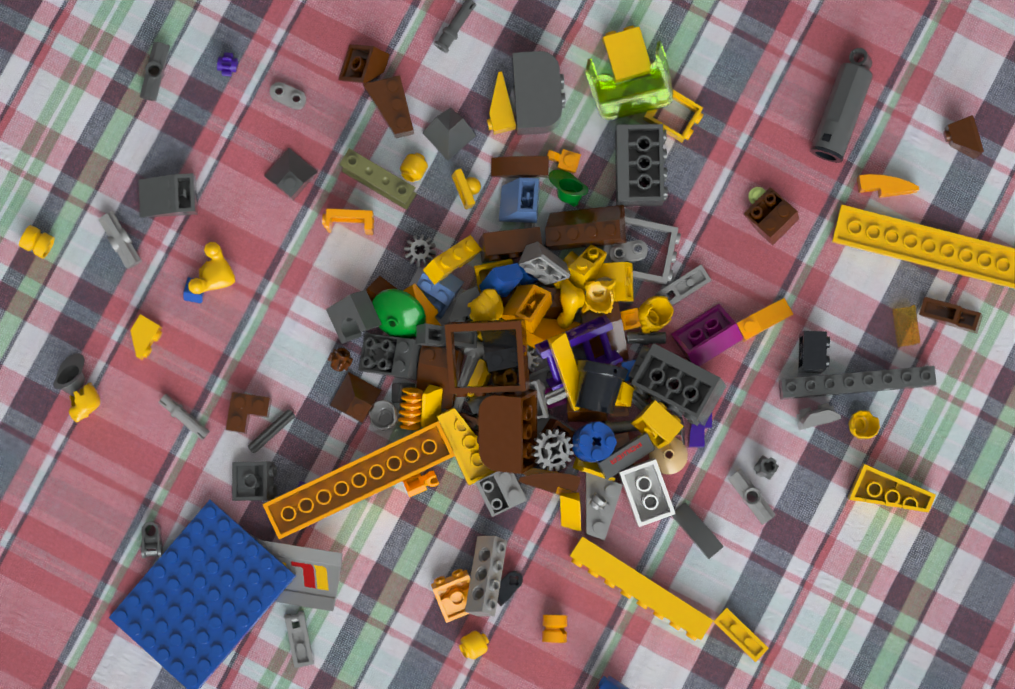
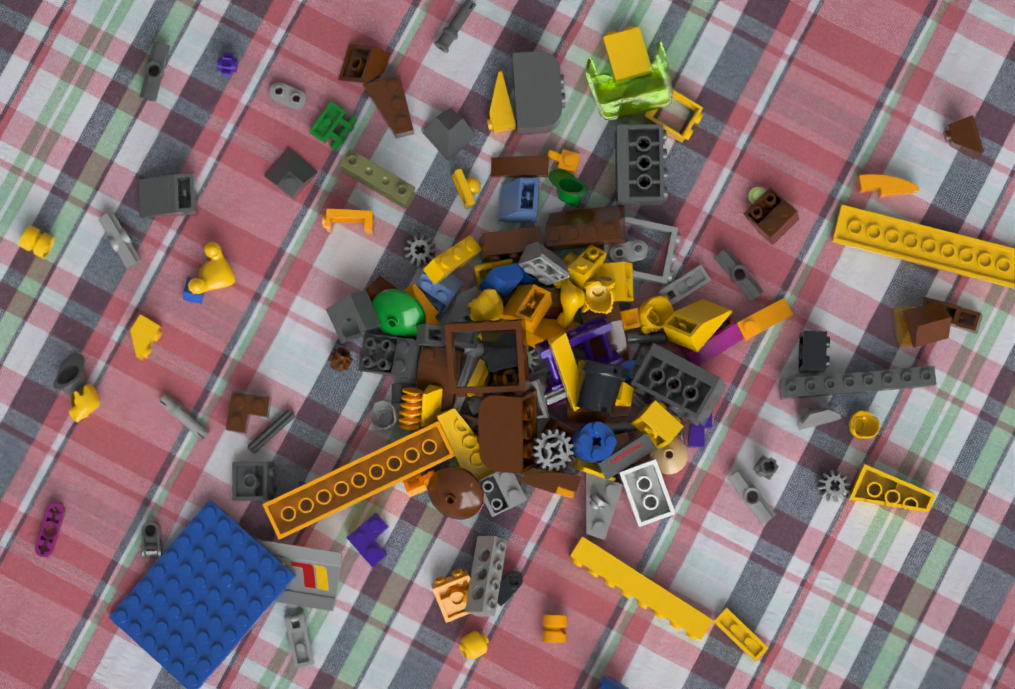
(51, 545): none -> magenta beam
(328, 122): none -> green plate
(355, 397): reddish brown slope -> none
(364, 539): none -> dark purple brick
(413, 167): yellow head -> none
(461, 487): none -> reddish brown dish
(570, 511): yellow slope -> none
(695, 324): none -> yellow slope
(697, 531): dark grey slope -> none
(729, 265): none -> dark grey piece
(840, 487): none -> light grey gear
(843, 108): dark grey piece -> none
(927, 323): none -> reddish brown slope

